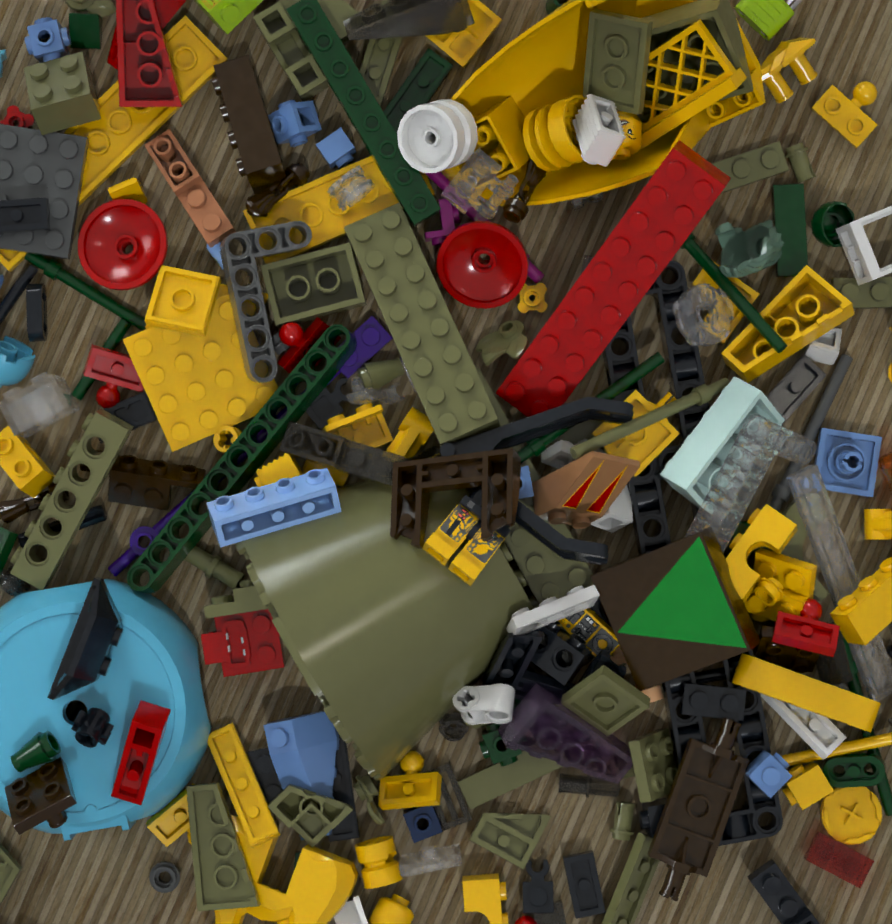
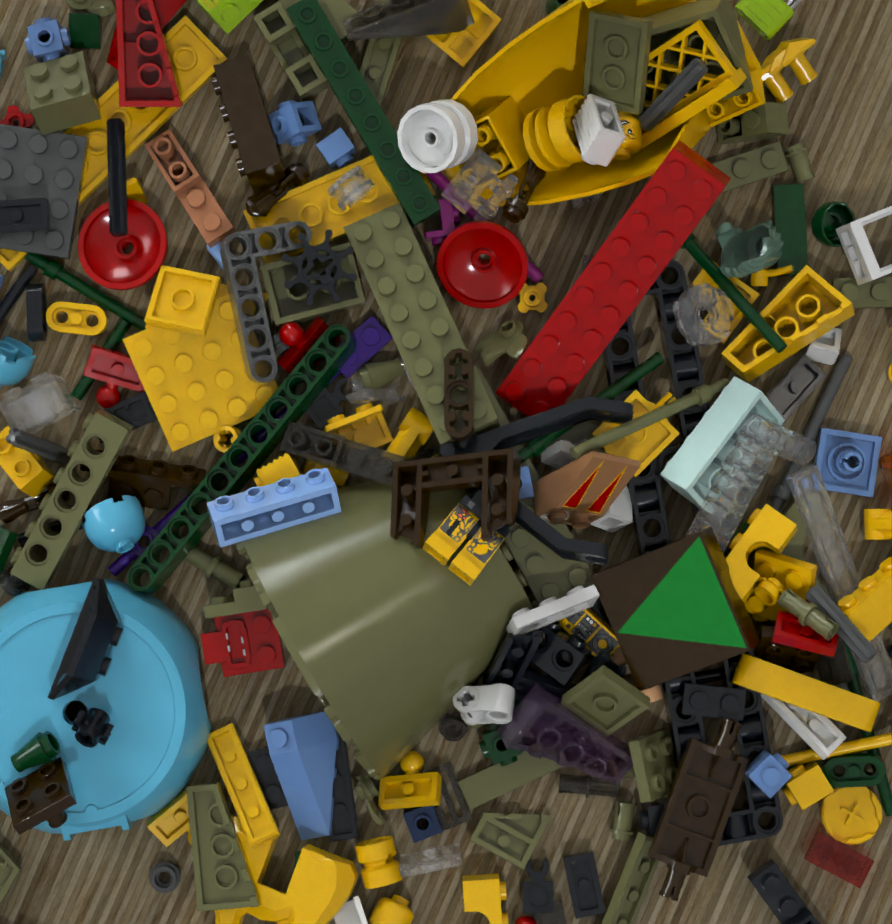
(37, 445): none -> dark grey axle
(78, 318): none -> yellow plate
(115, 525): none -> medium azure cylinder
(117, 177): none -> black axle
(140, 752): red slope -> none
(308, 812): olive slope -> none
(311, 254): none -> black gear
(418, 86): dark green tile -> none
(450, 418): none -> dark brown beam
(673, 94): none -> dark grey axle
(756, 124): none -> olive slope
(761, 277): none -> yellow hand
(808, 614): none -> olive pin
(845, 114): yellow plate -> none
(847, 630): none -> dark grey axle

